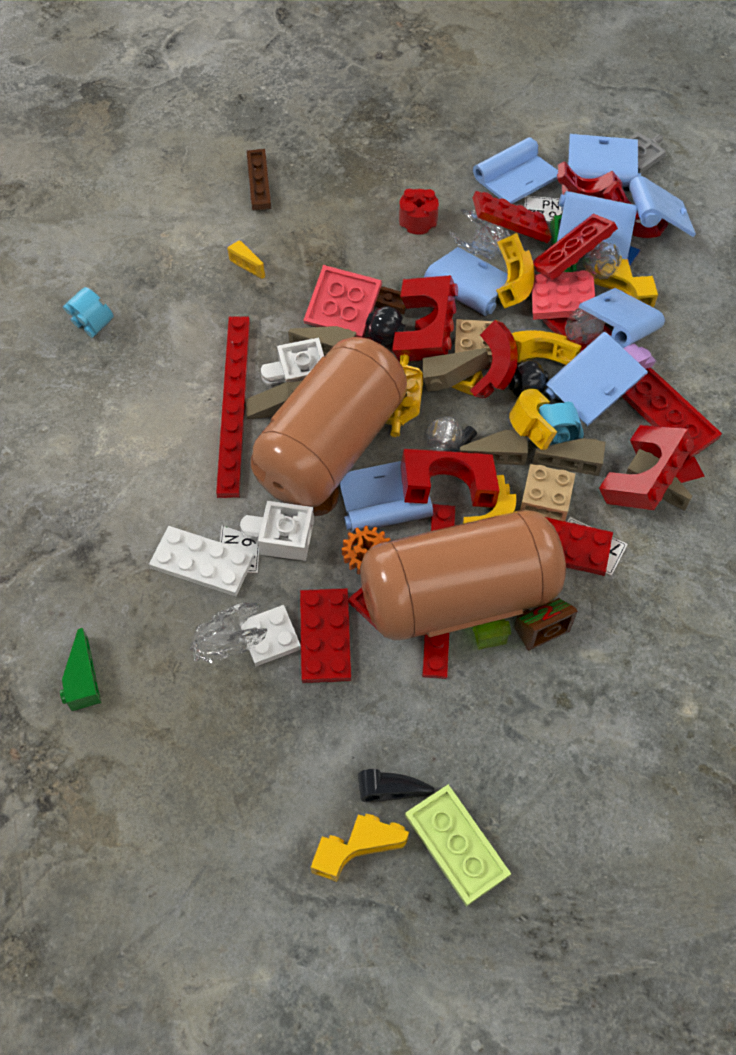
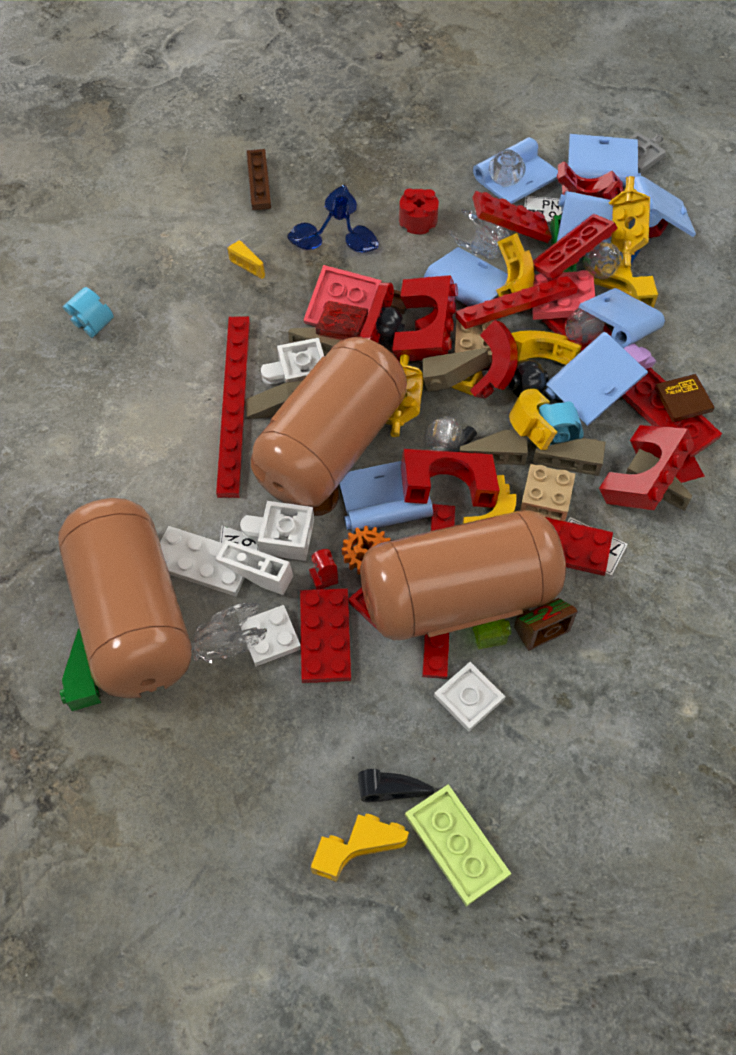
(123, 598): none -> nougat piece
(256, 566): none -> white slope
(325, 569): none -> red leg
(340, 205): none -> clear blue plant
(341, 320): none -> clear red plate
(383, 298): none -> red beam
(469, 696): none -> white plate
(507, 168): none -> clear plant
(516, 302): none -> red plate
(628, 206): none -> yellow plate
(684, 398): none -> reddish brown tile

